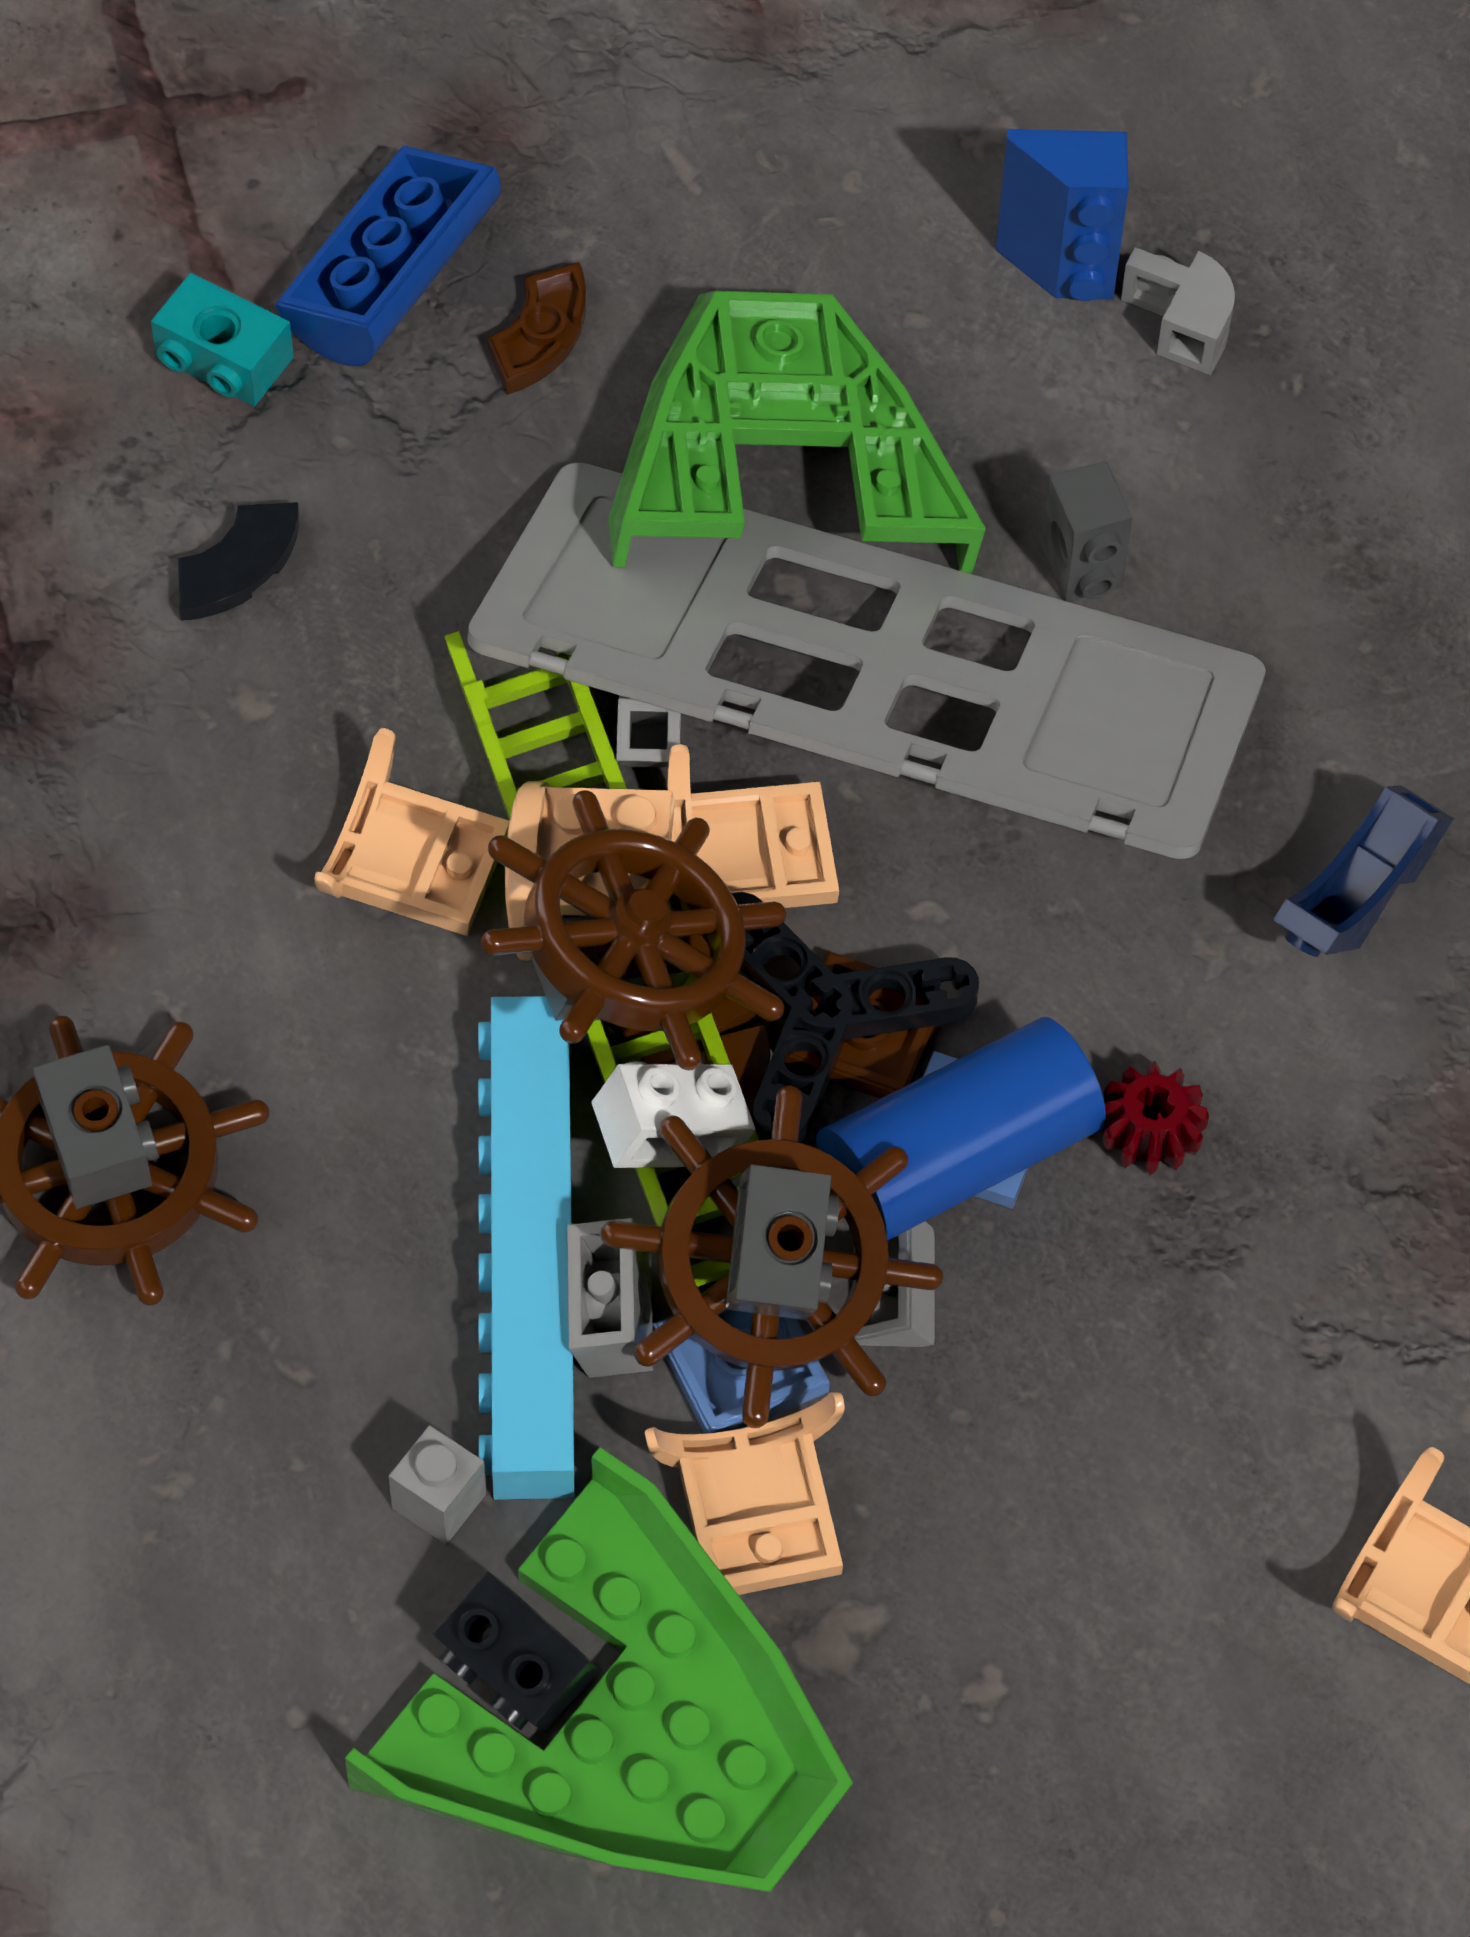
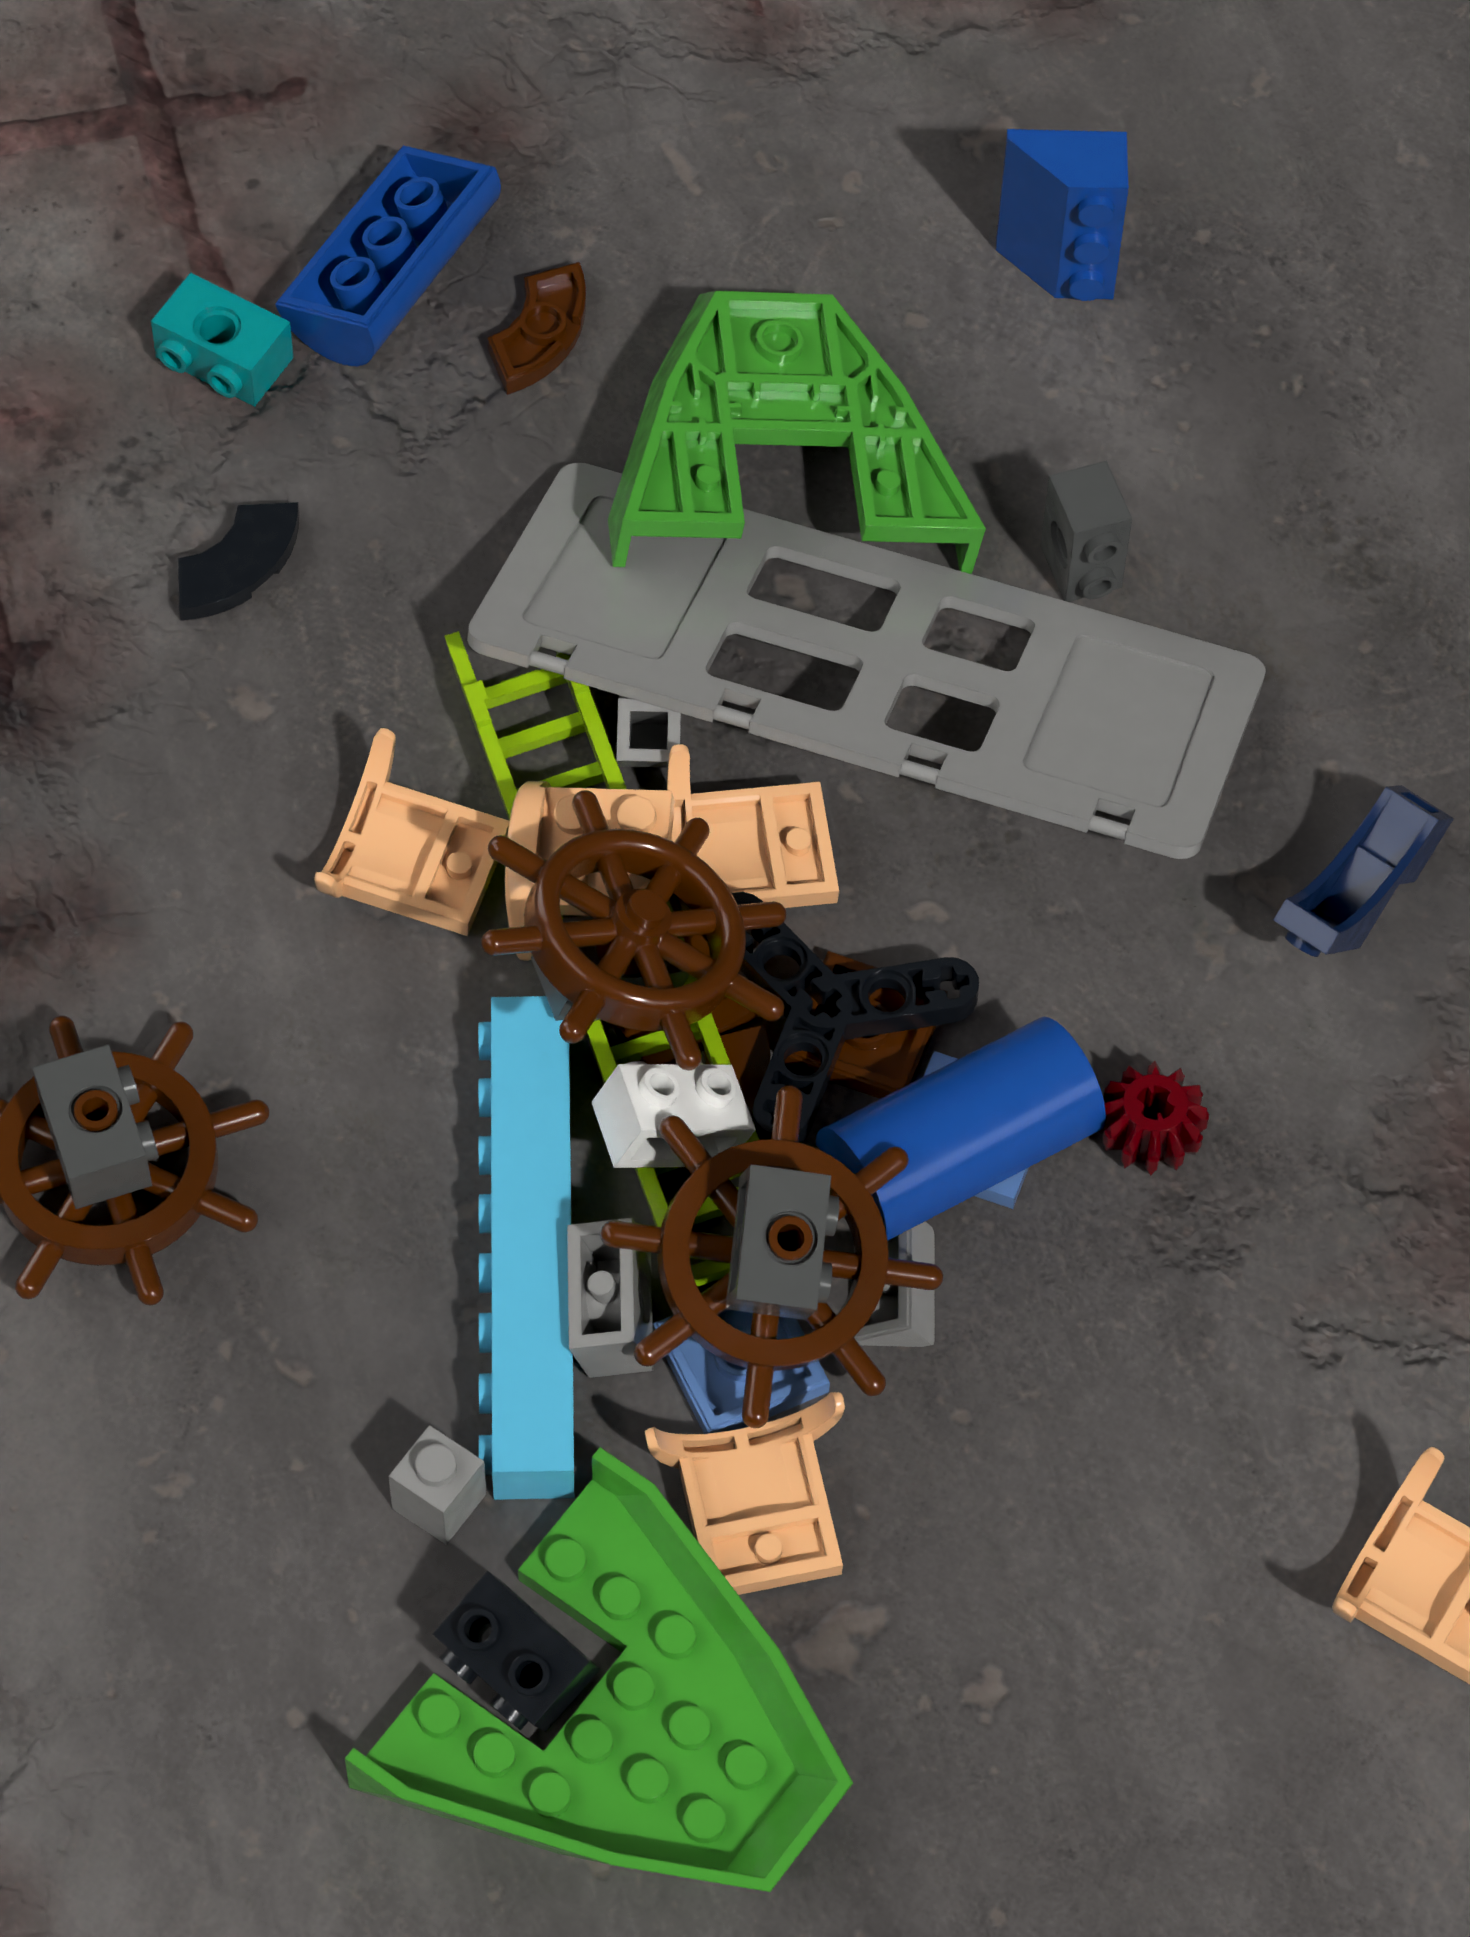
(1191, 299): light grey brick -> none

